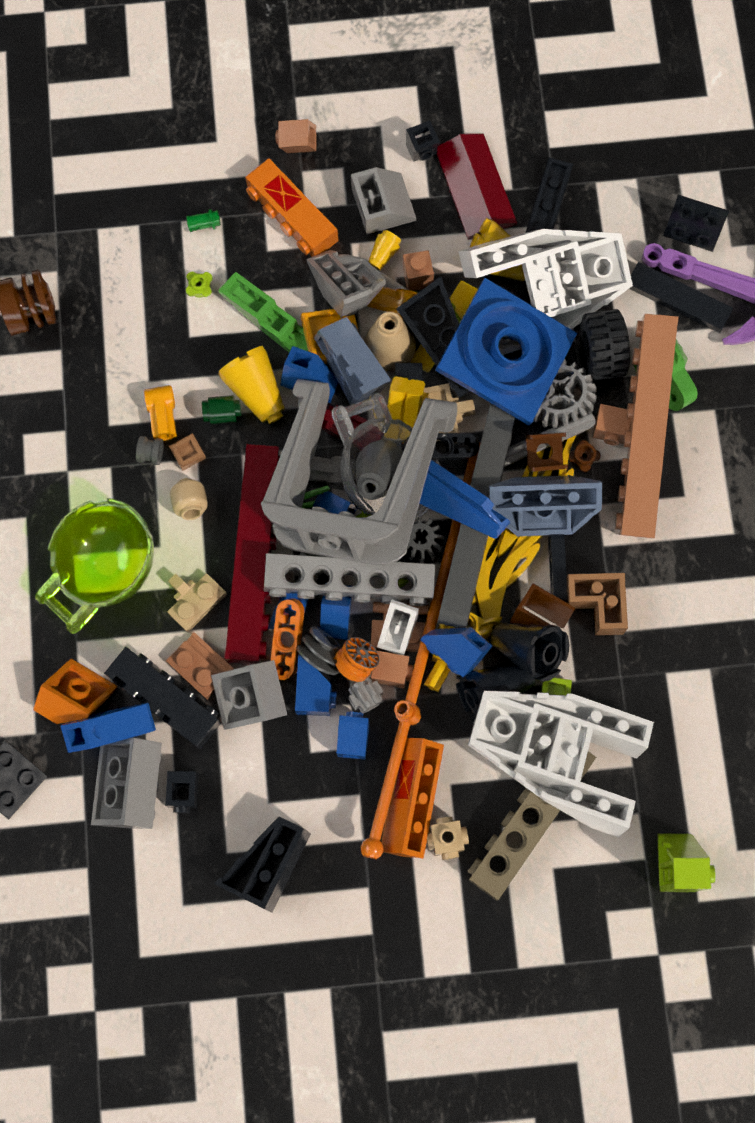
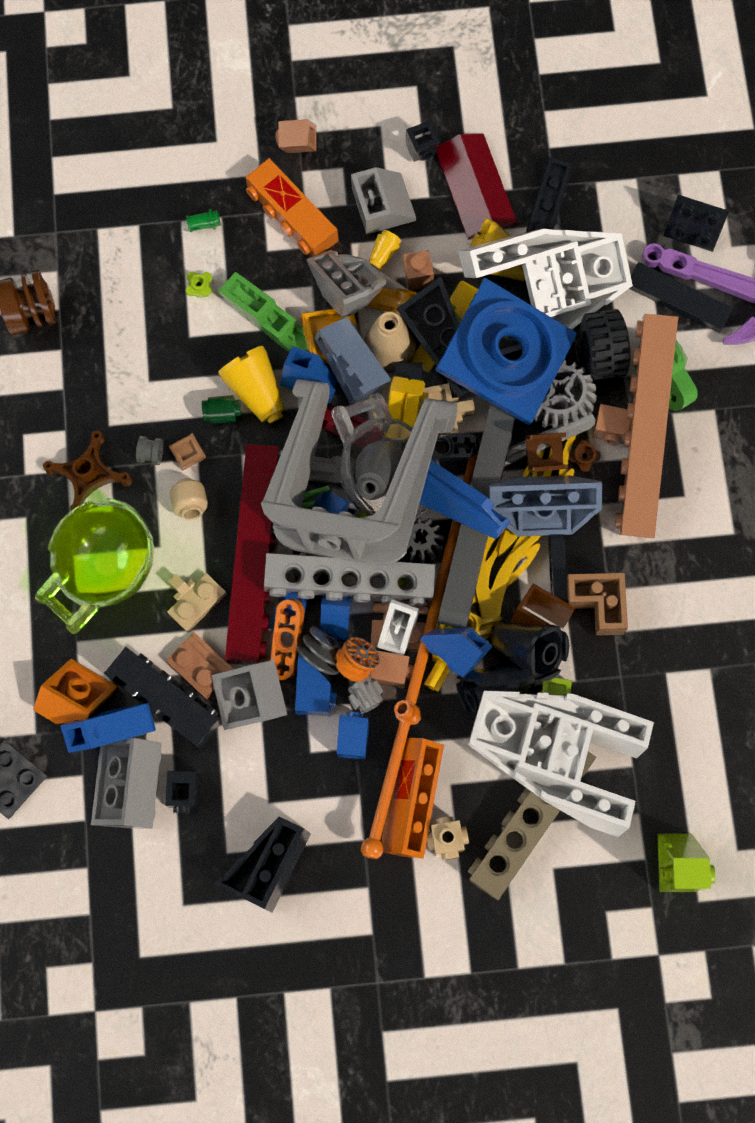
(87, 471): none -> reddish brown piece
(160, 405): light orange piece -> none

